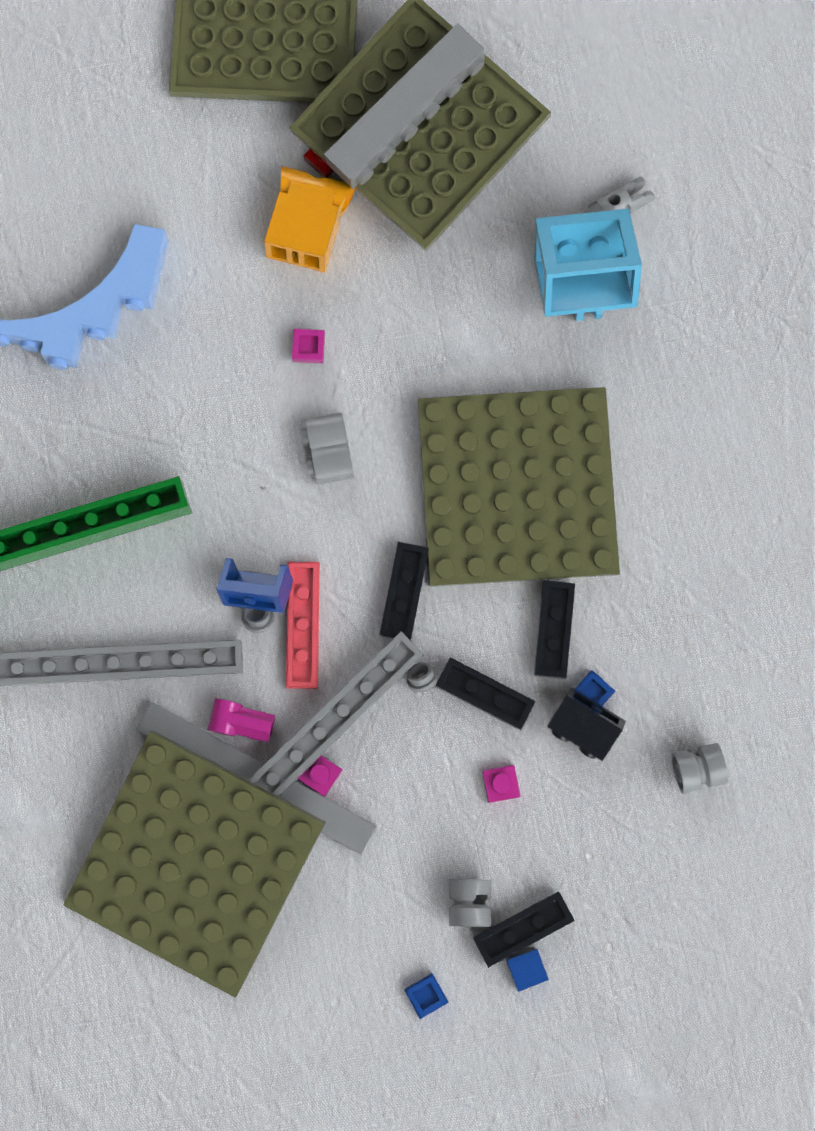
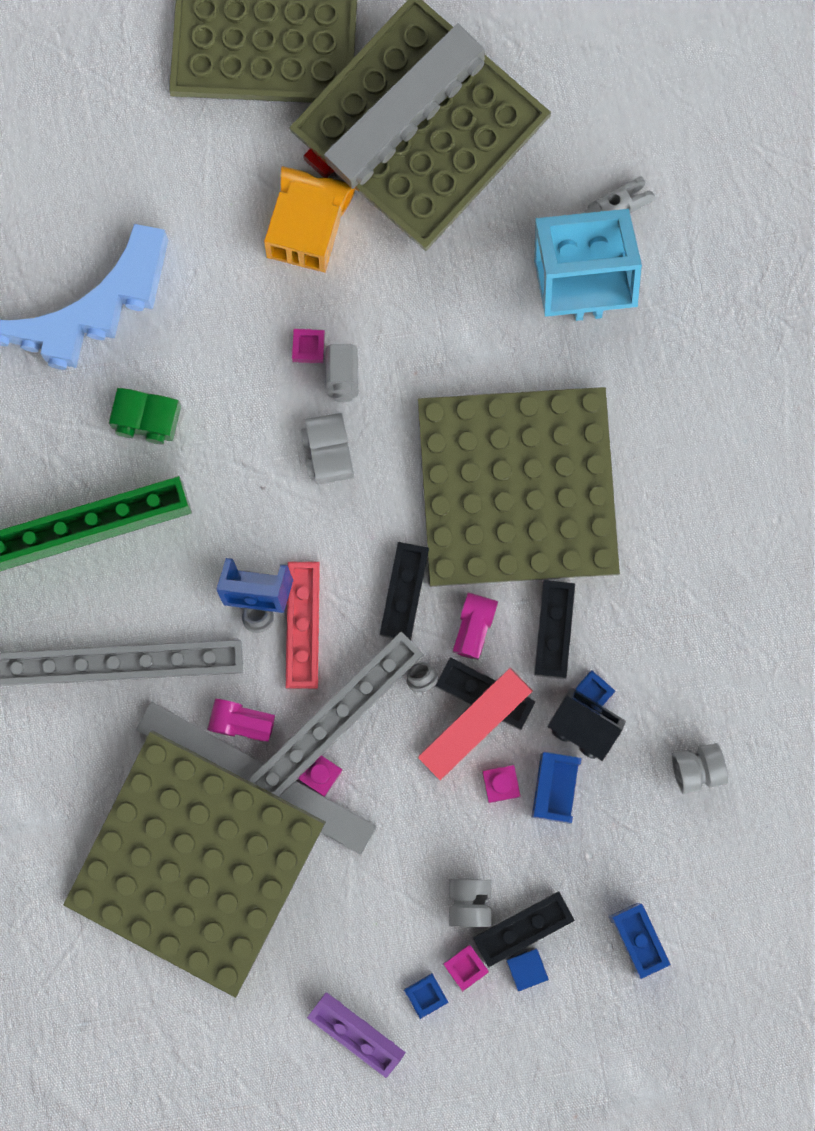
(144, 415): none -> green brick
(342, 371): none -> light grey brick
(356, 1035): none -> medium lavender plate
(466, 967): none -> dark pink plate
(475, 723): none -> coral tile
(476, 619): none -> dark pink piece
(555, 787): none -> blue panel
(640, 940): none -> blue panel

